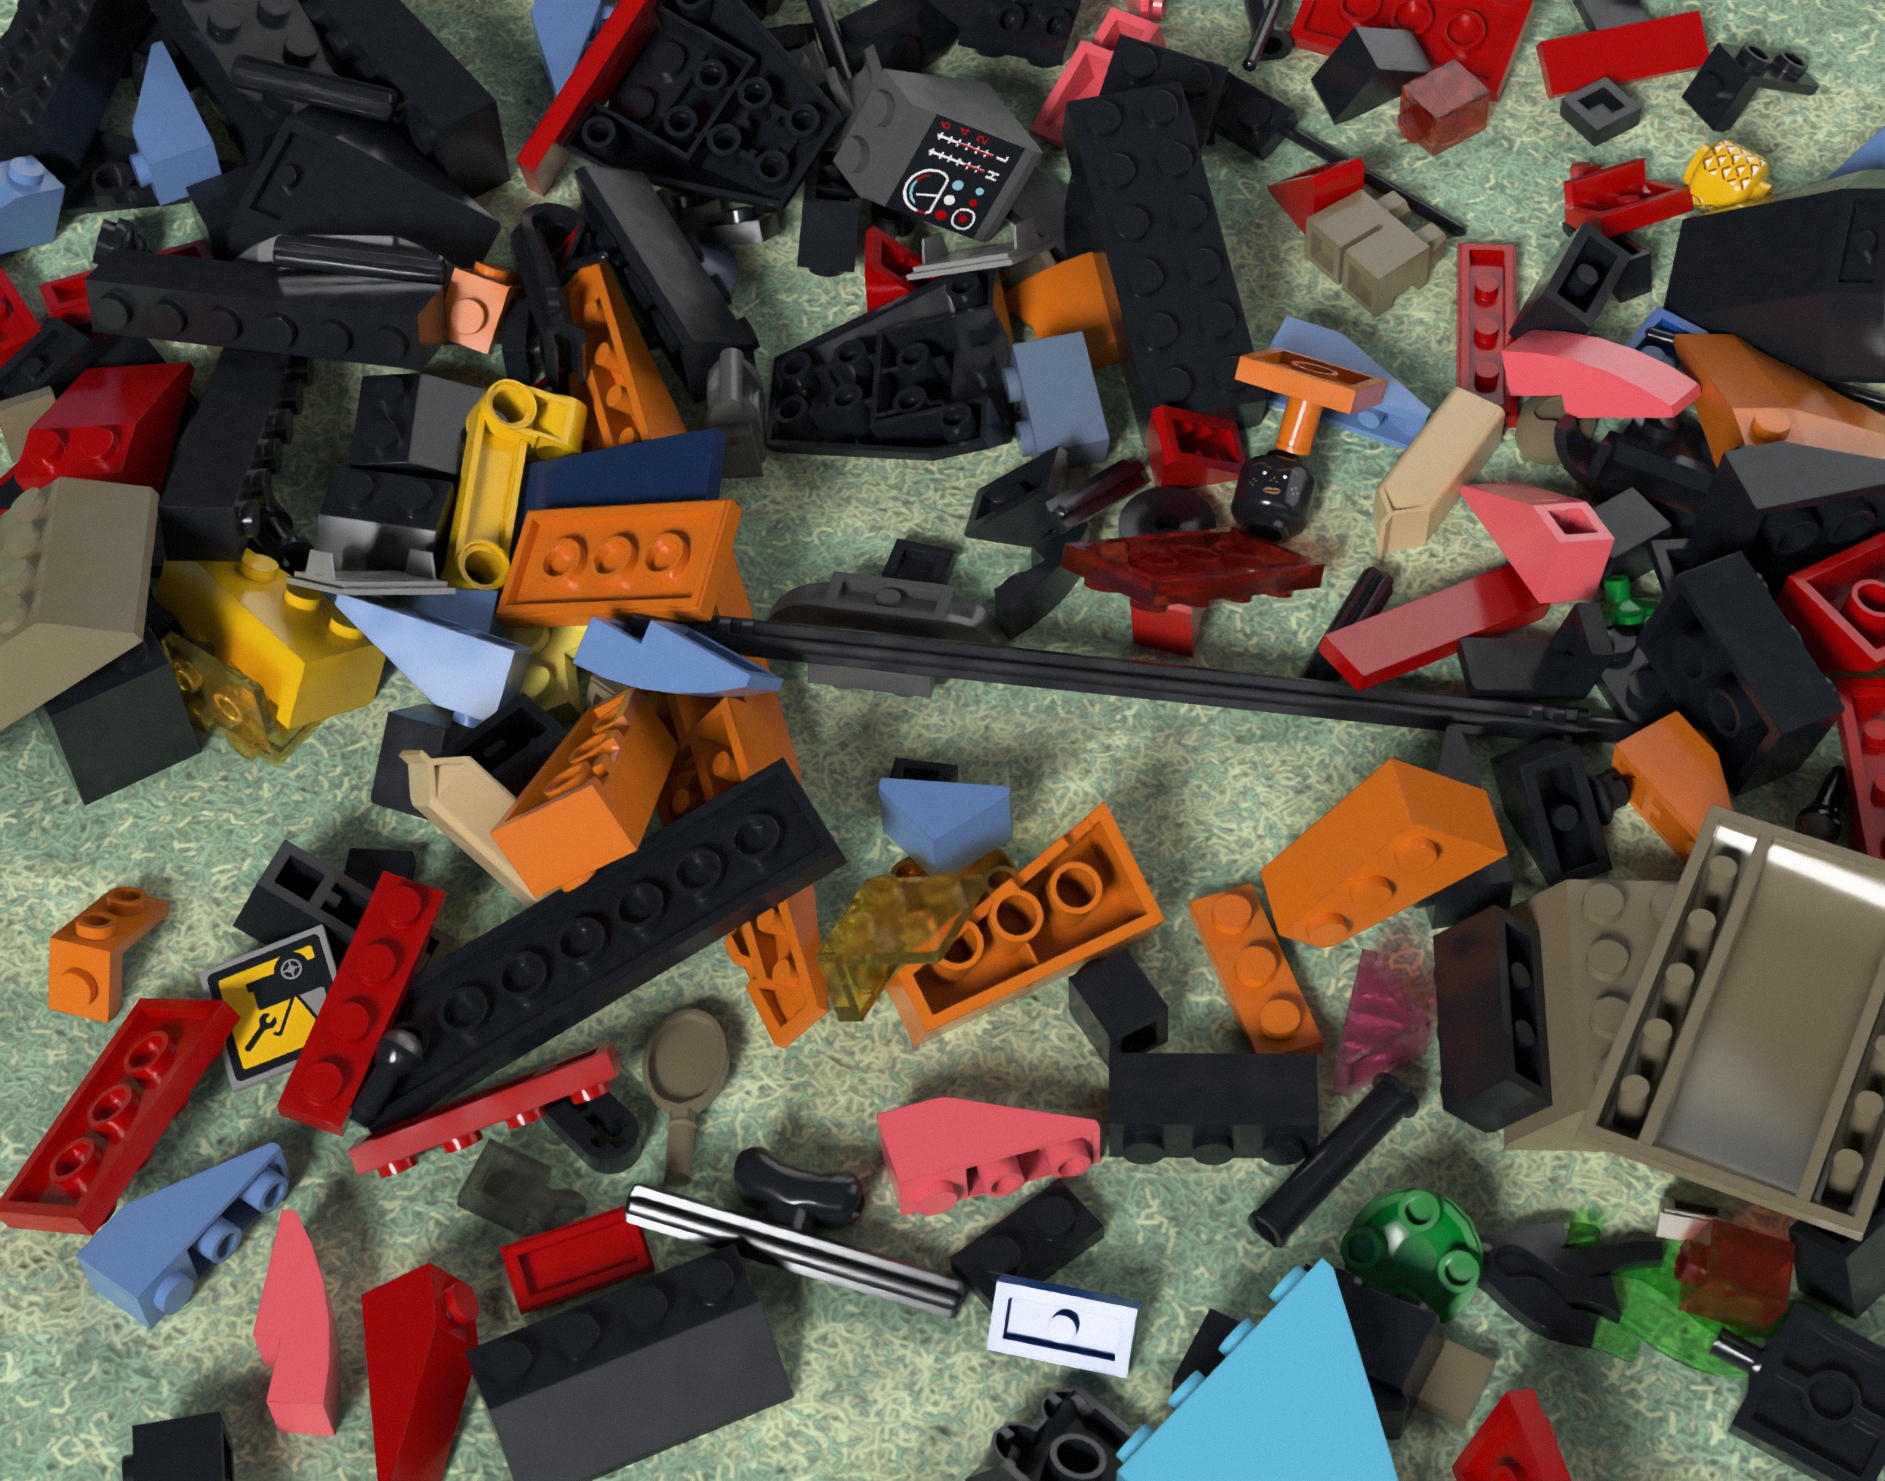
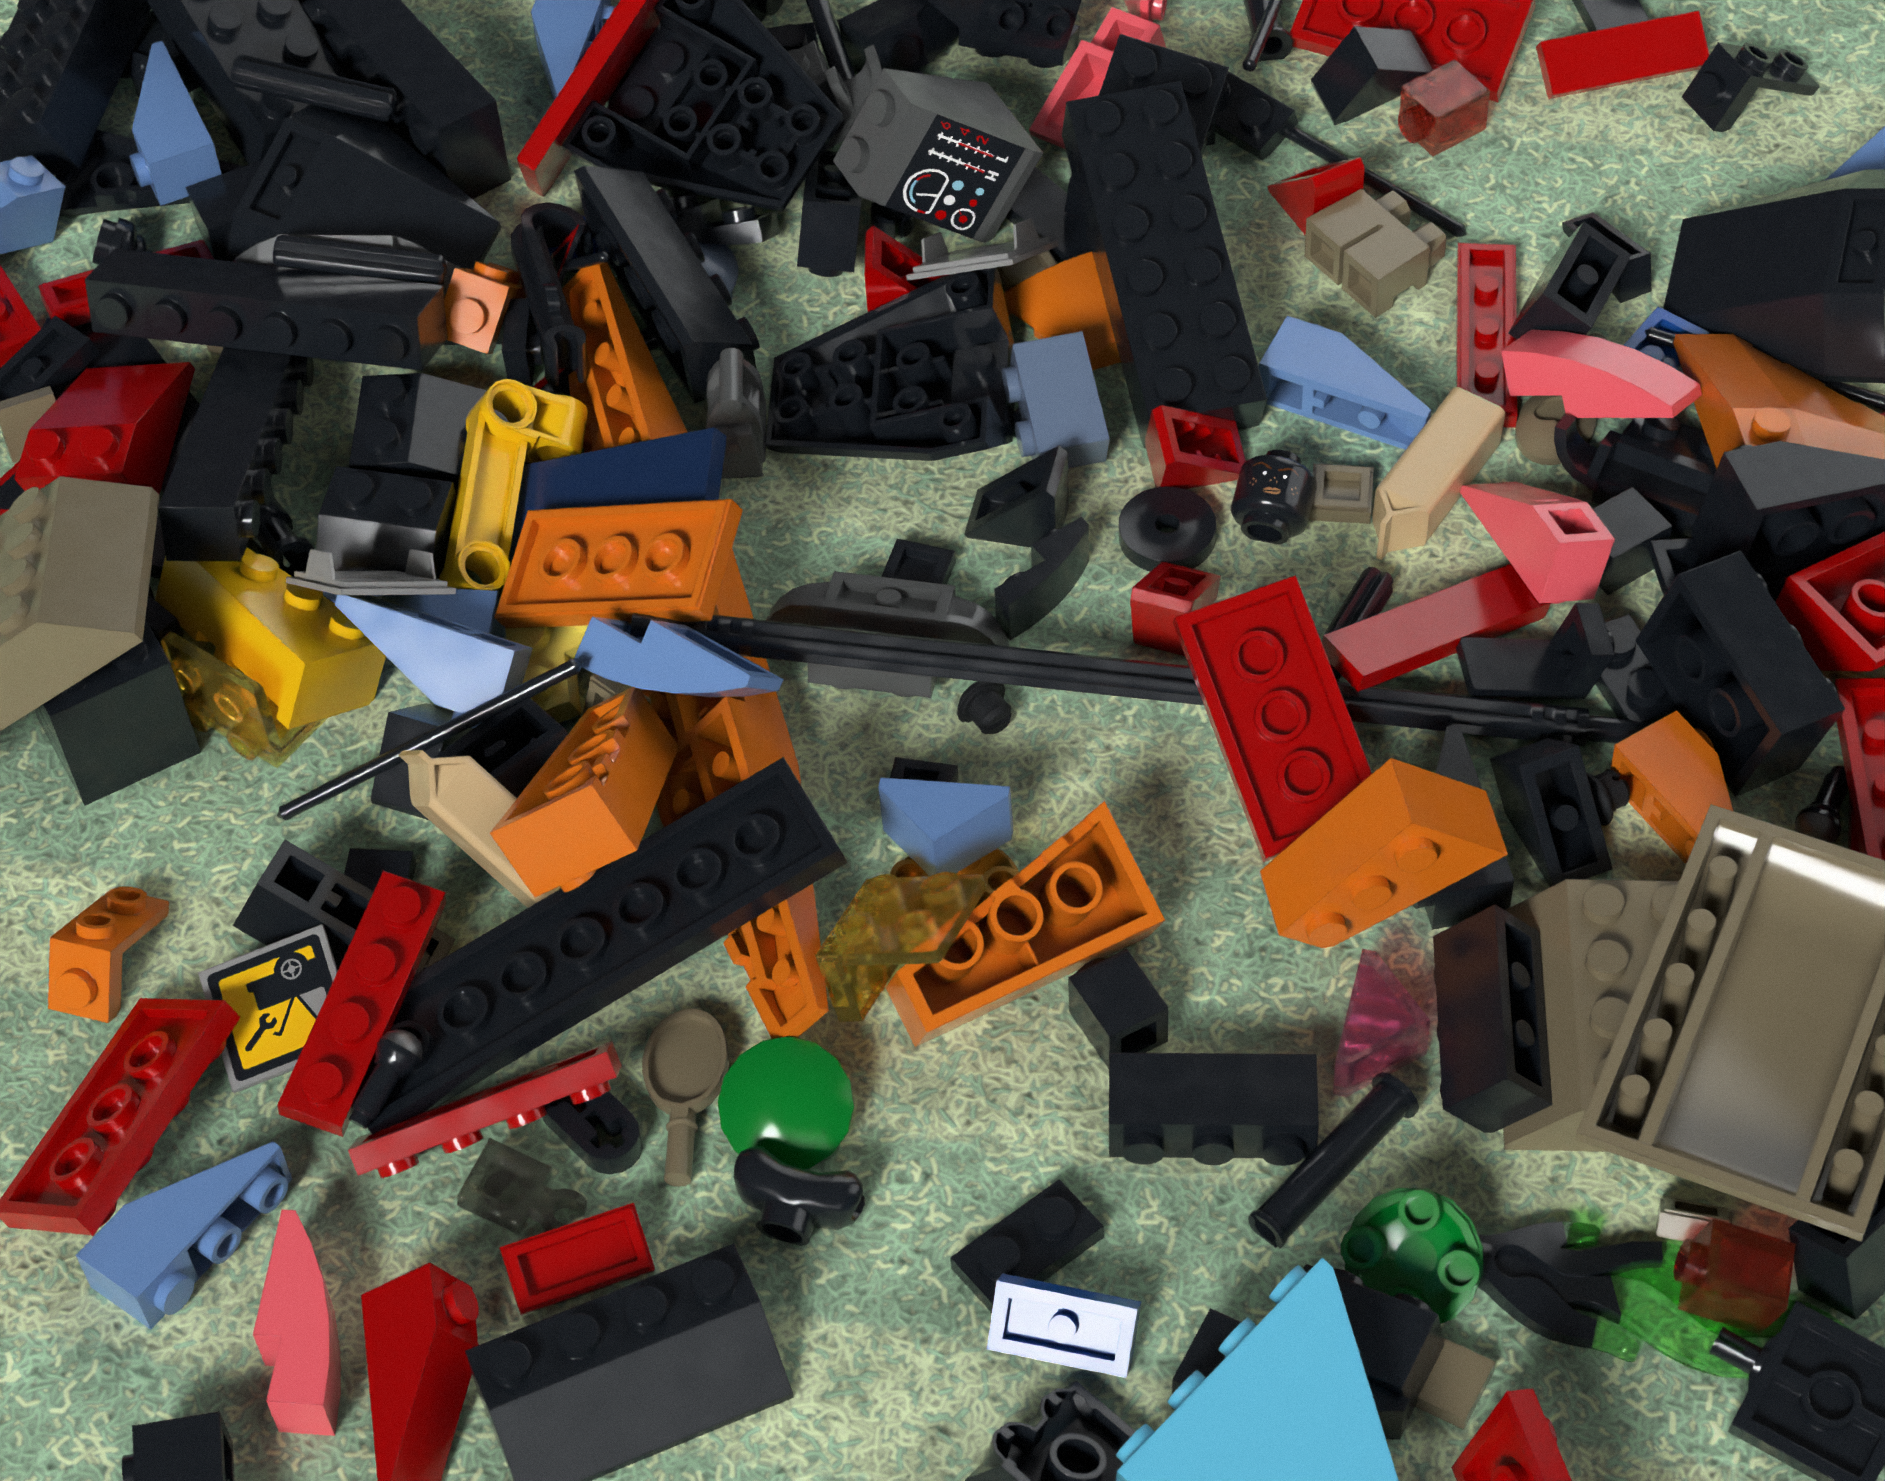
(431, 738): none -> black axle
(788, 1100): none -> green dish
(795, 1250): axle -> none
(973, 1148): coral slope -> none
(985, 707): none -> black piece
(1092, 496): black axle -> none
(1191, 568): clear red plate -> none
(1254, 973): orange plate -> none
(1273, 709): none -> red plate
(1310, 387): orange tile -> none
(1342, 493): none -> dark tan tile
(1600, 111): black plate -> none
(1620, 197): red slope -> none
(1620, 606): green plant -> none
(1726, 176): yellow head -> none

